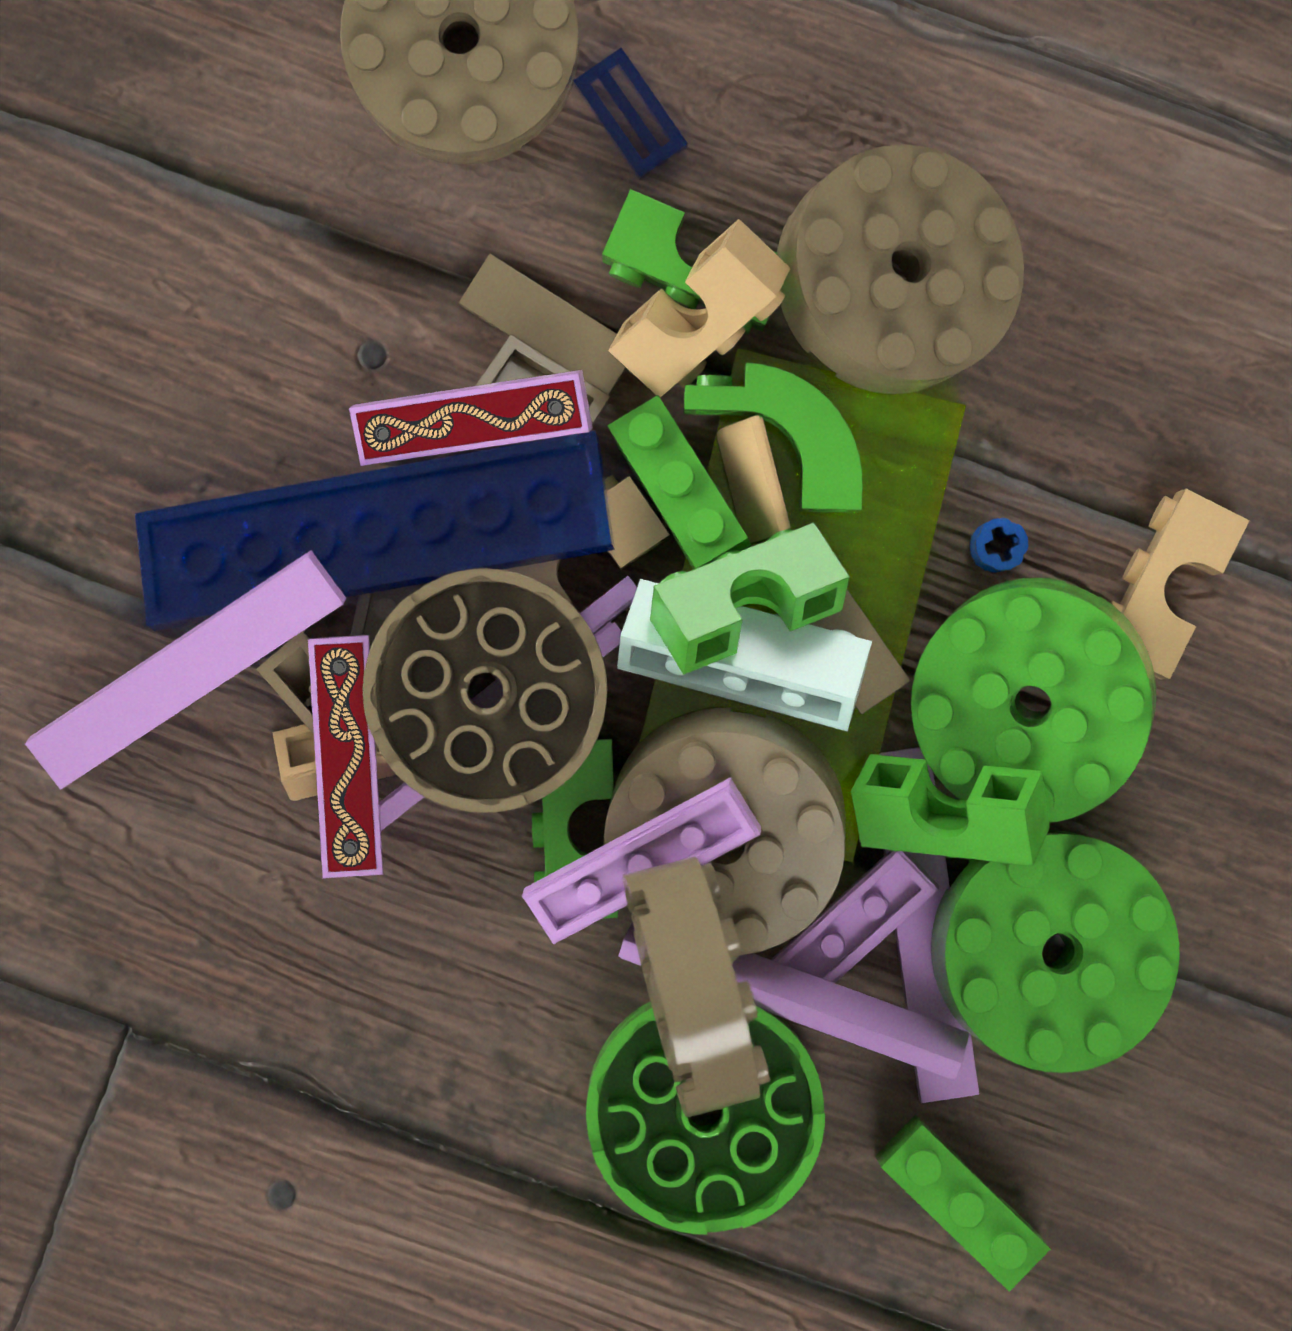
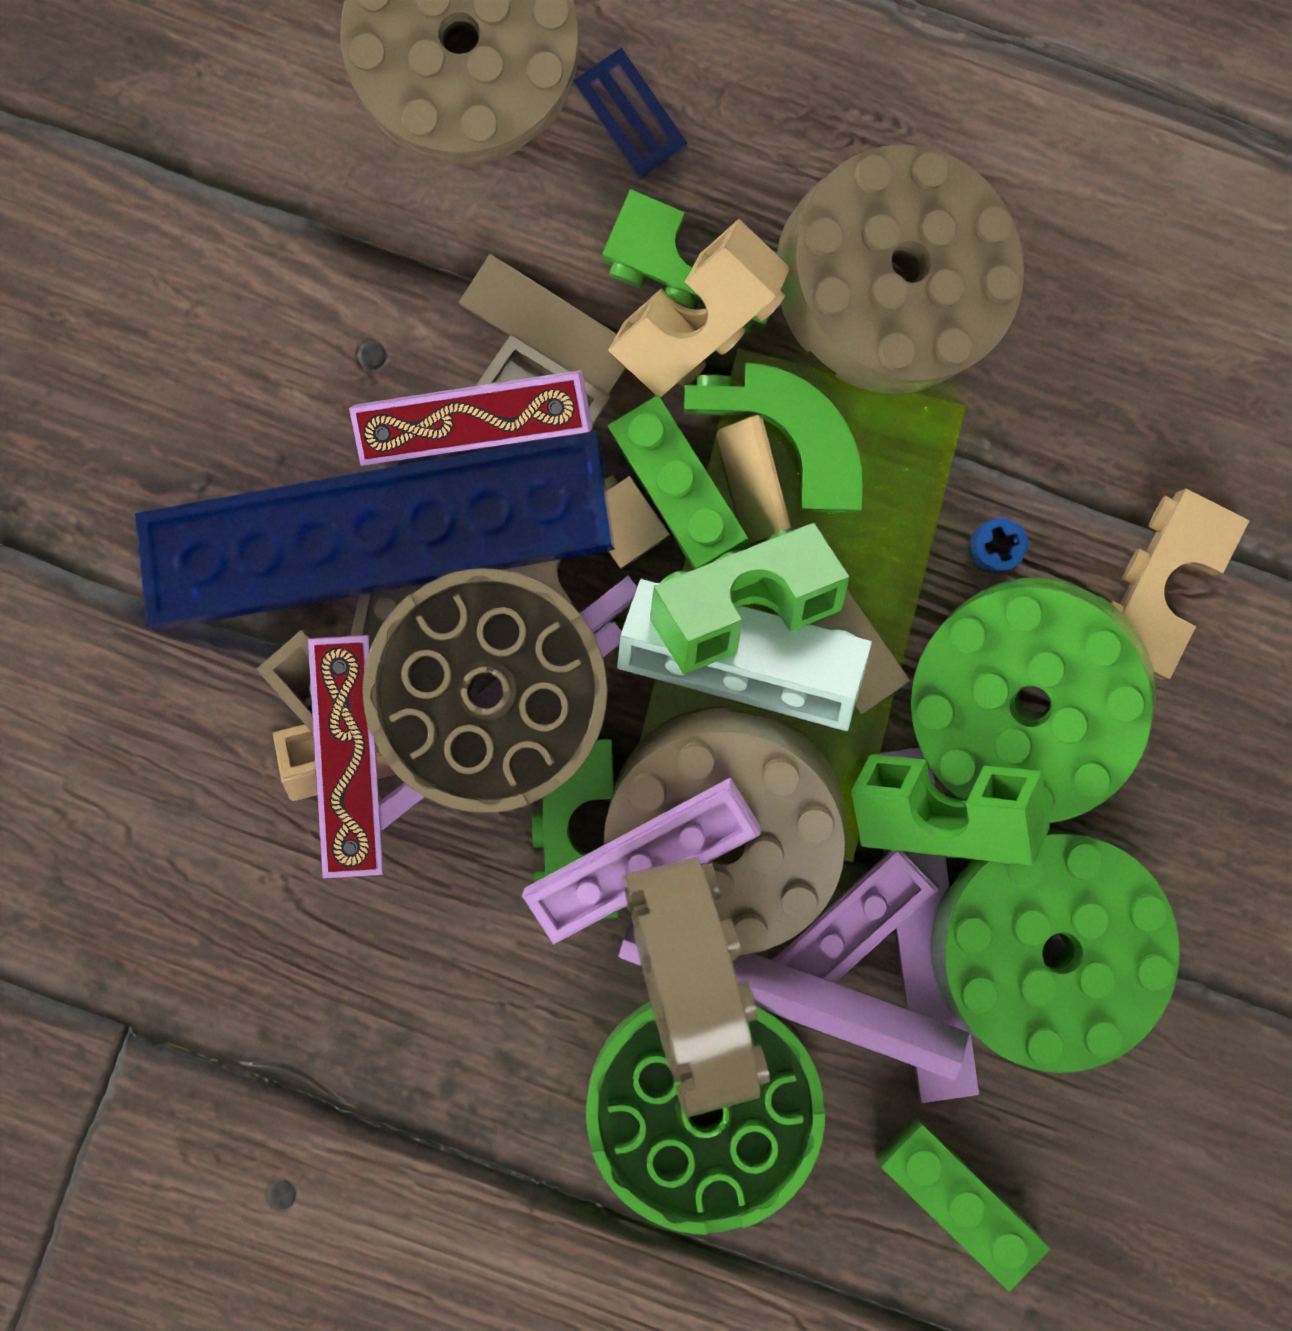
(186, 670): lavender tile -> none

